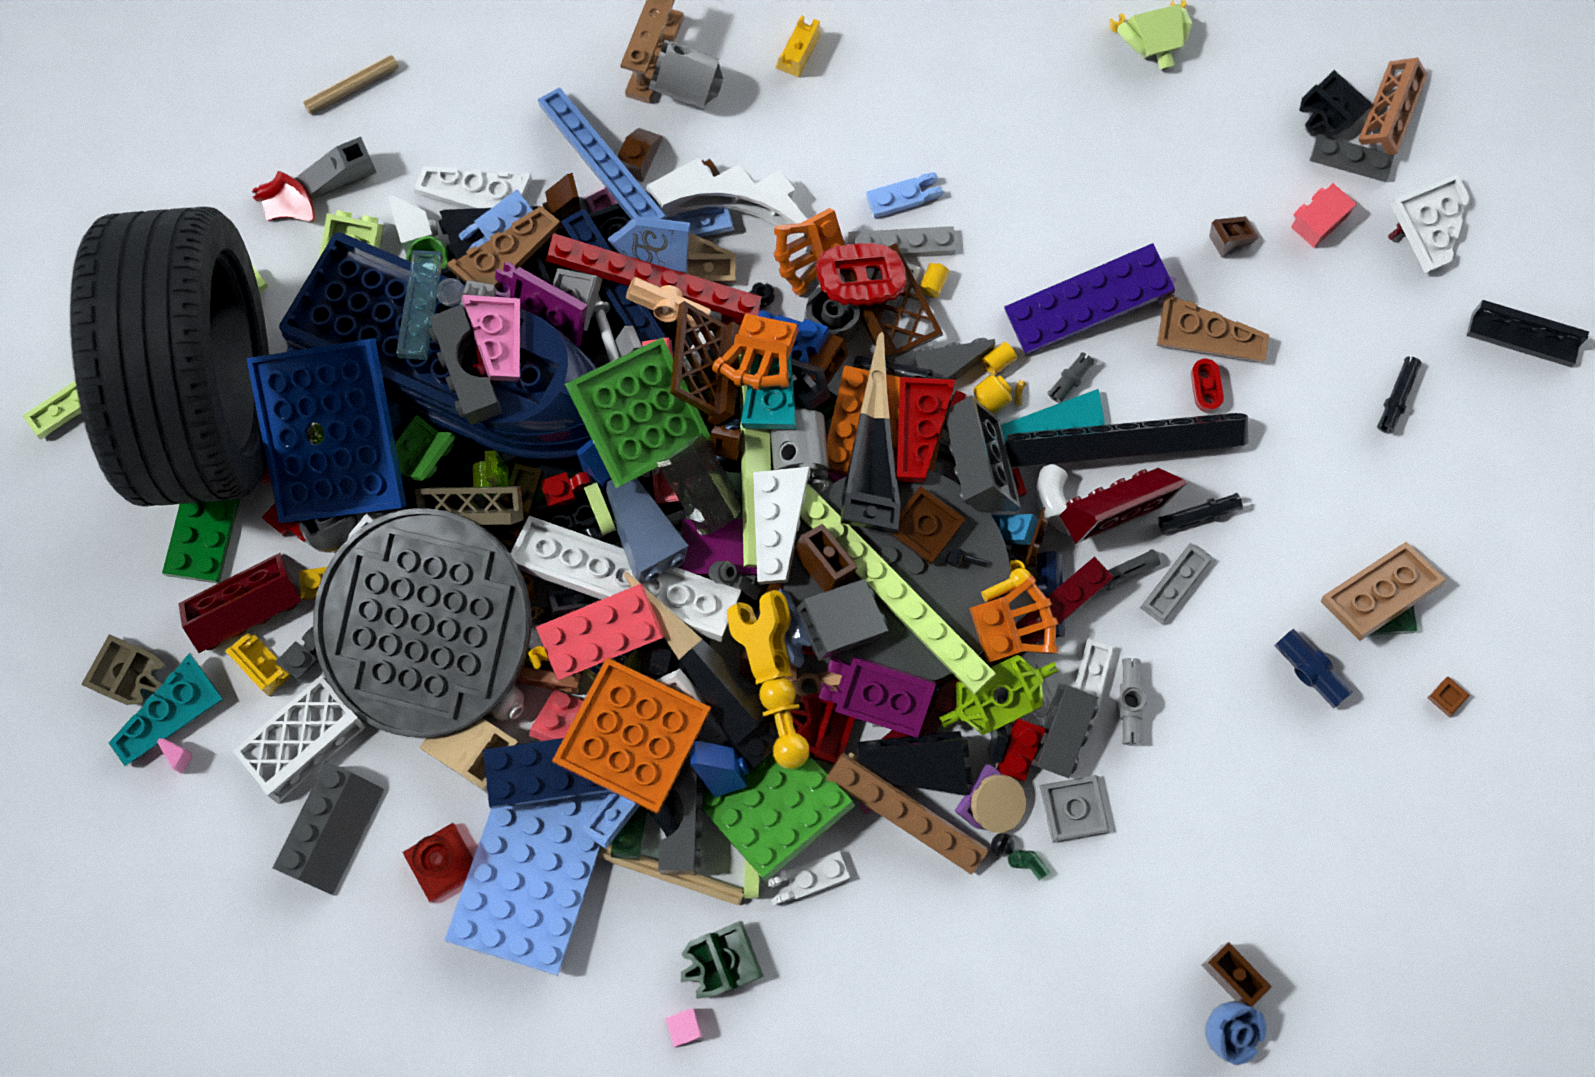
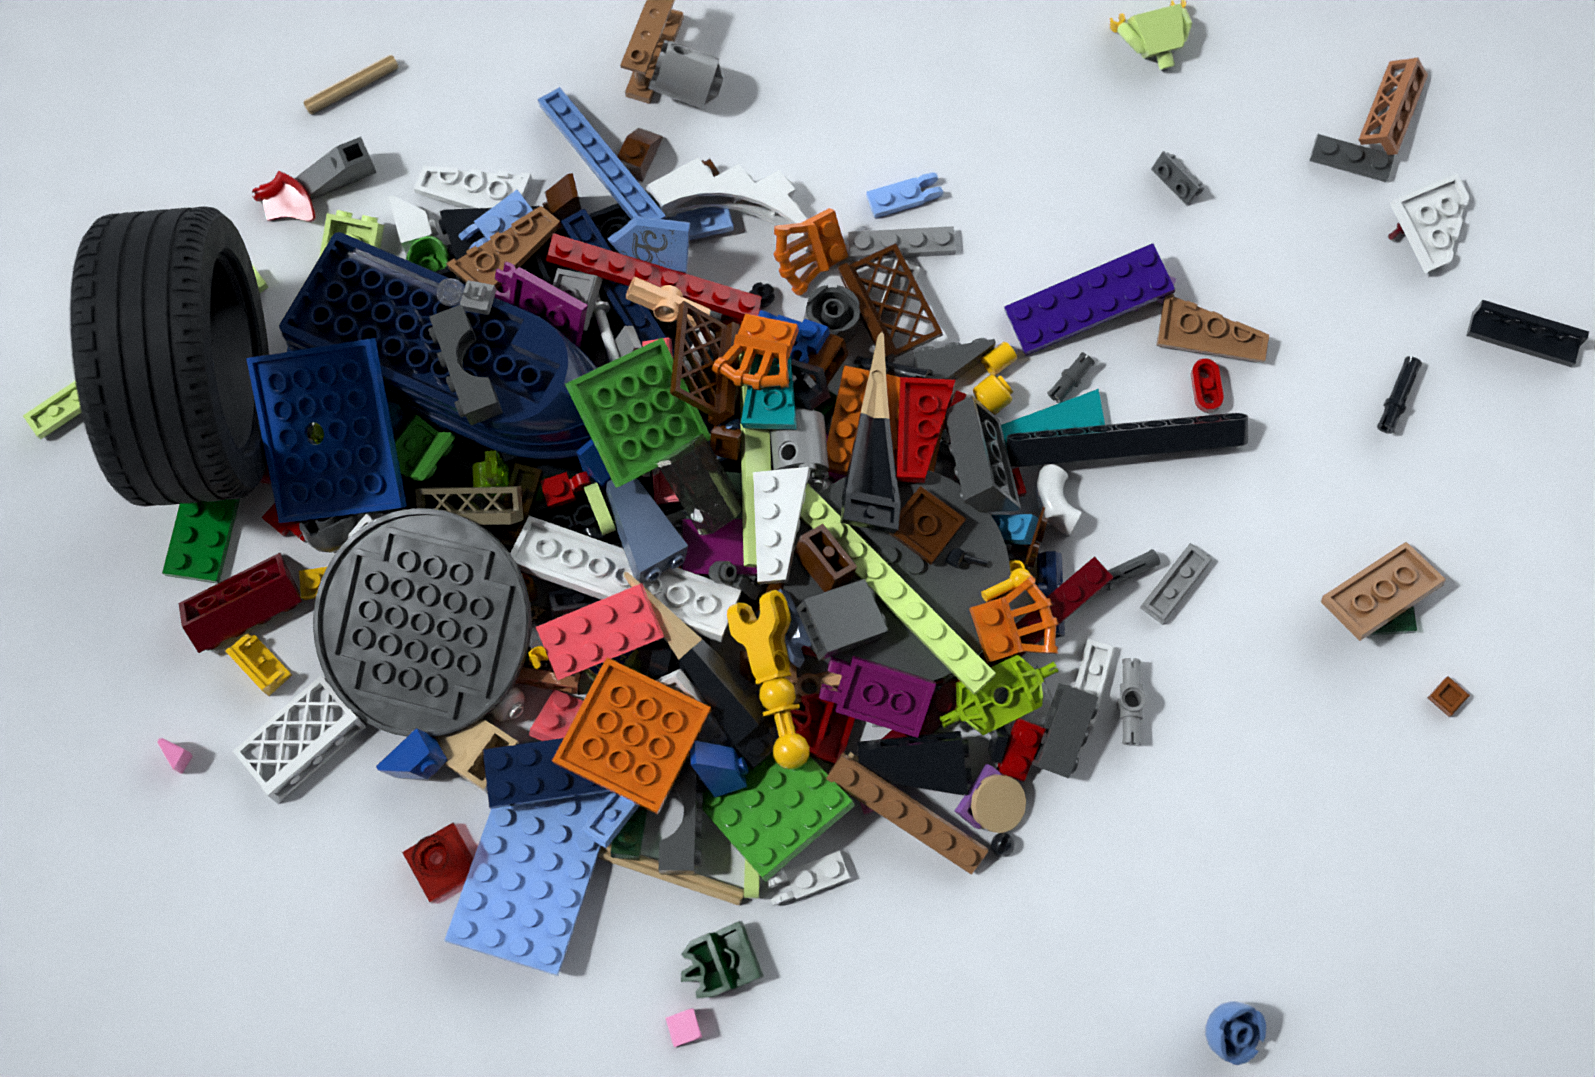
(123, 671): dark tan plate -> none
(174, 705): teal wing -> none
(298, 659): dark grey plate -> none
(328, 828): dark grey slope -> none
(414, 757): none -> blue slope
(419, 304): clear light blue plate -> none
(478, 369): dark red hand -> none
(497, 334): bright pink wing -> none
(599, 200): bright pink slope -> none
(667, 817): black cone -> none
(710, 261): tan wing -> none
(799, 47): yellow hinge -> none
(858, 258): red piece -> none
(934, 280): yellow piece -> none
(1019, 392): yellow leg -> none
(1028, 860): clear green arm -> none
(1074, 808): light grey tile -> none
(1119, 503): dark red slope -> none
(1172, 173): none -> dark grey hinge
(1199, 513): black pin -> none
(1231, 232): reddish brown slope -> none
(1236, 975): reddish brown brick -> none
(1313, 668): dark blue piece -> none
(1323, 214): coral piece -> none
(1333, 105): black plate -> none

